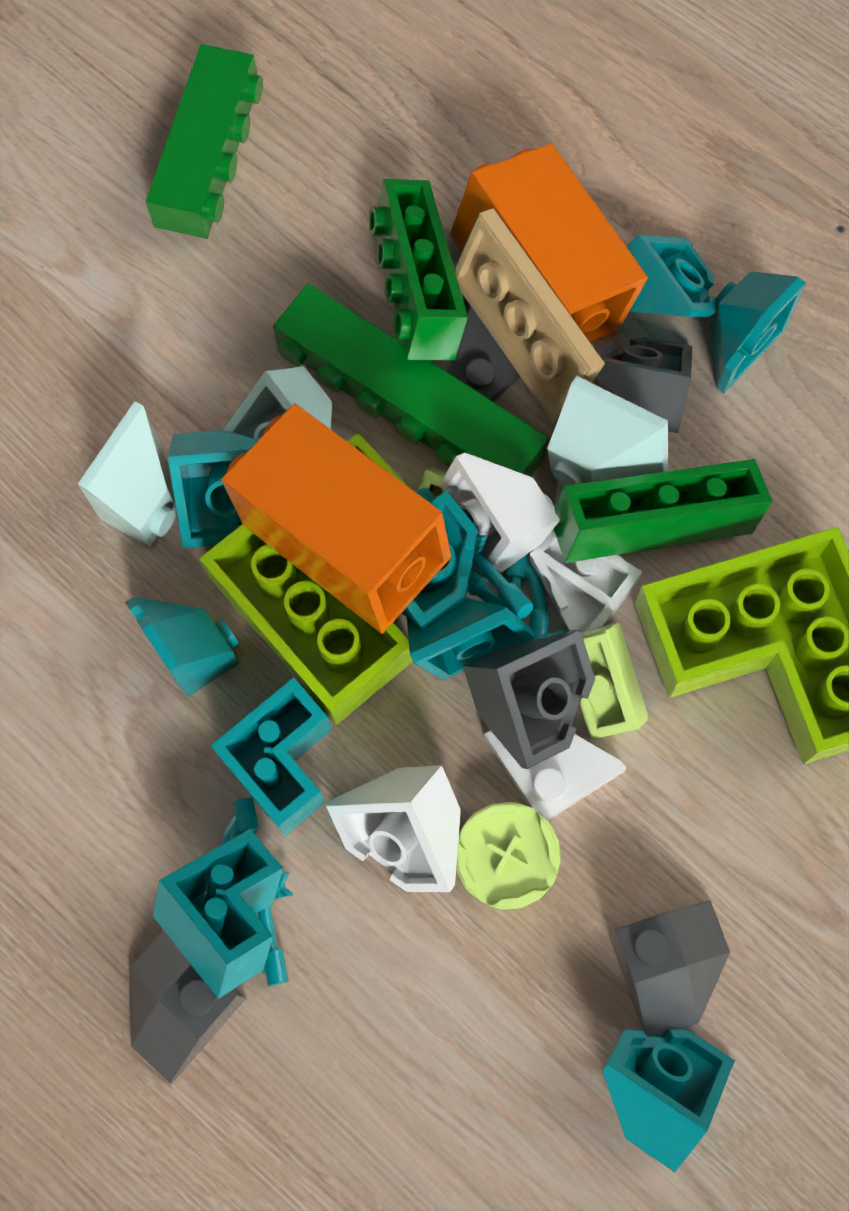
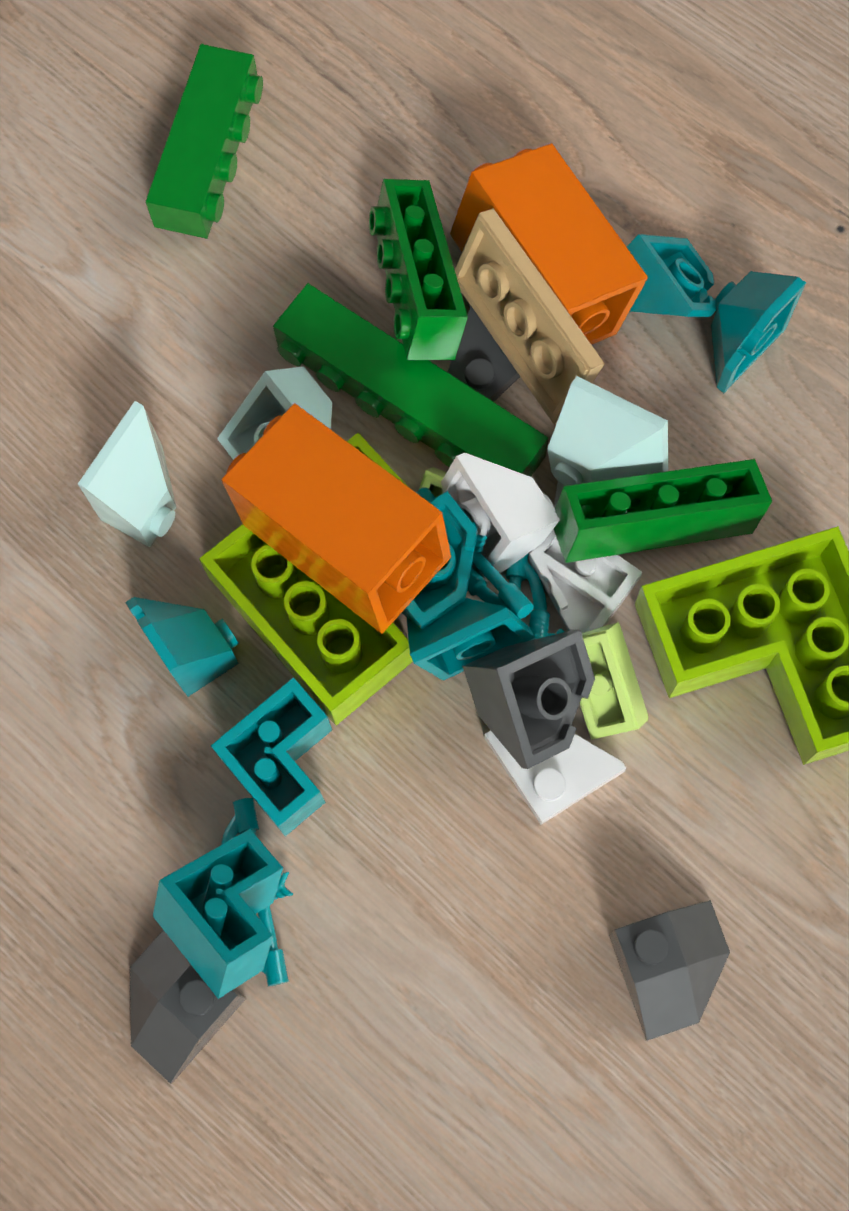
(196, 472): teal slope -> none
(405, 824): white slope -> none
(508, 855): yellowish green tile -> none
(649, 375): dark grey slope -> none
(666, 1090): teal slope -> none

